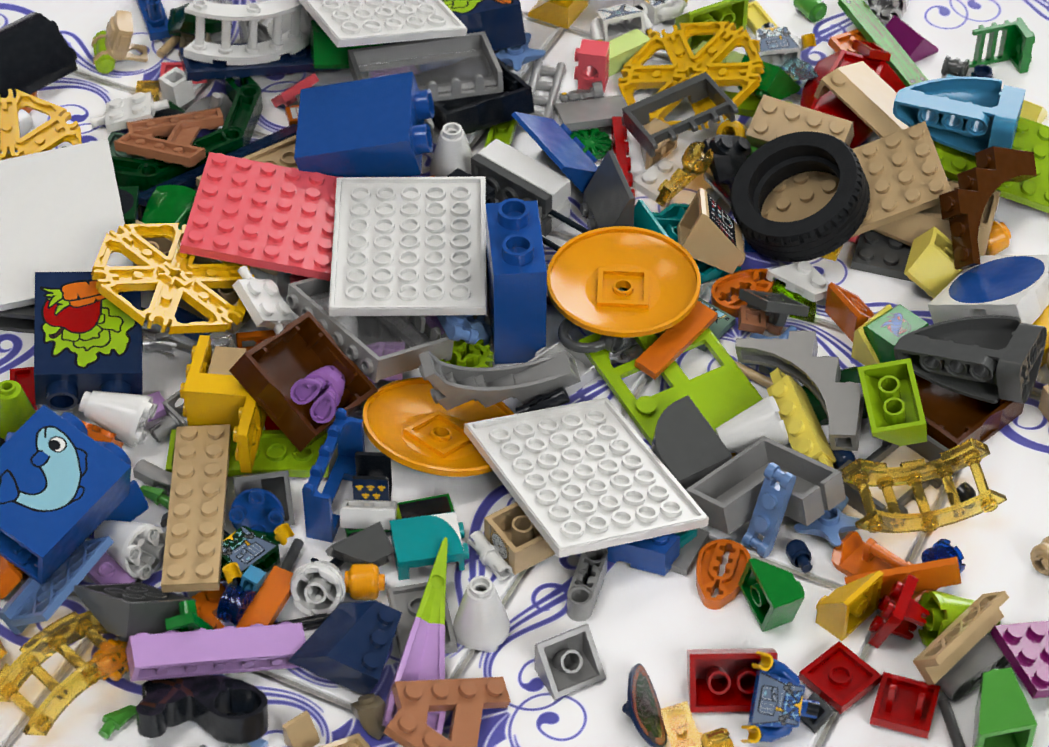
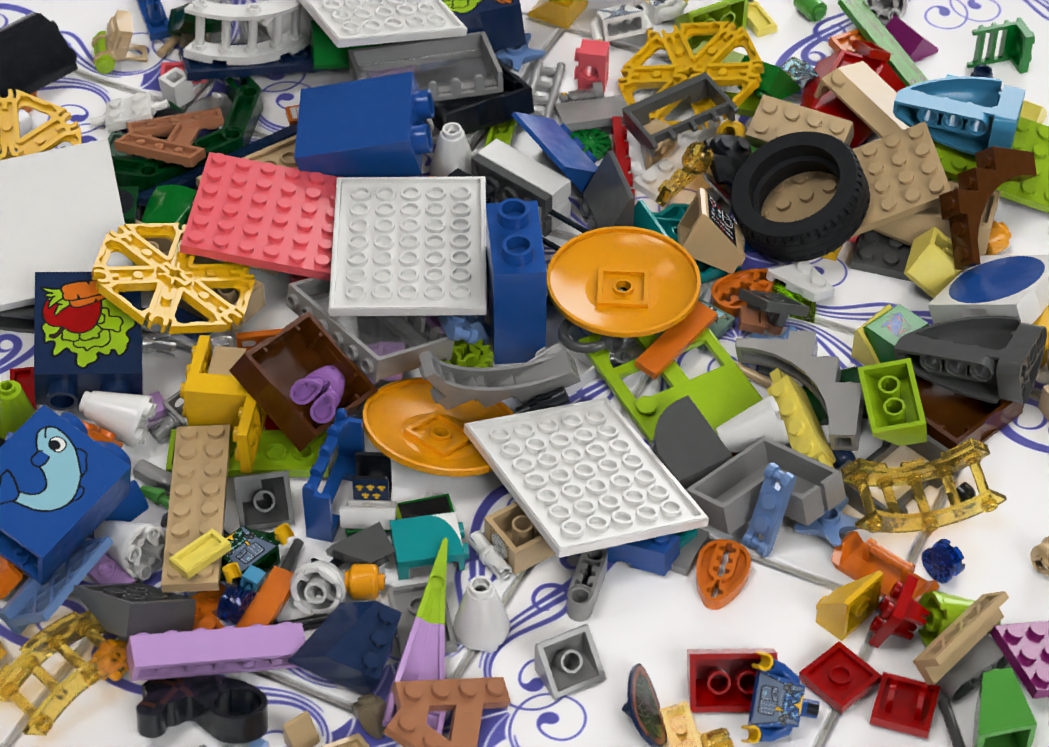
(116, 720): bright green bar -> none
(149, 86): clear yellow tile -> none
(187, 619): green tile -> none
(200, 554): none -> light yellow tile
(257, 510): blue dish -> none
(263, 301): white plate -> none
(288, 96): coral plate -> none
(624, 48): yellowish green brick -> none
(771, 593): green slope -> none
(778, 44): torso -> none
(799, 555): dark blue cylinder -> none
(824, 714): dark grey slope -> none
(846, 309): orange slope -> none
(930, 575): orange tile -> none
(955, 66): dark grey bush -> none

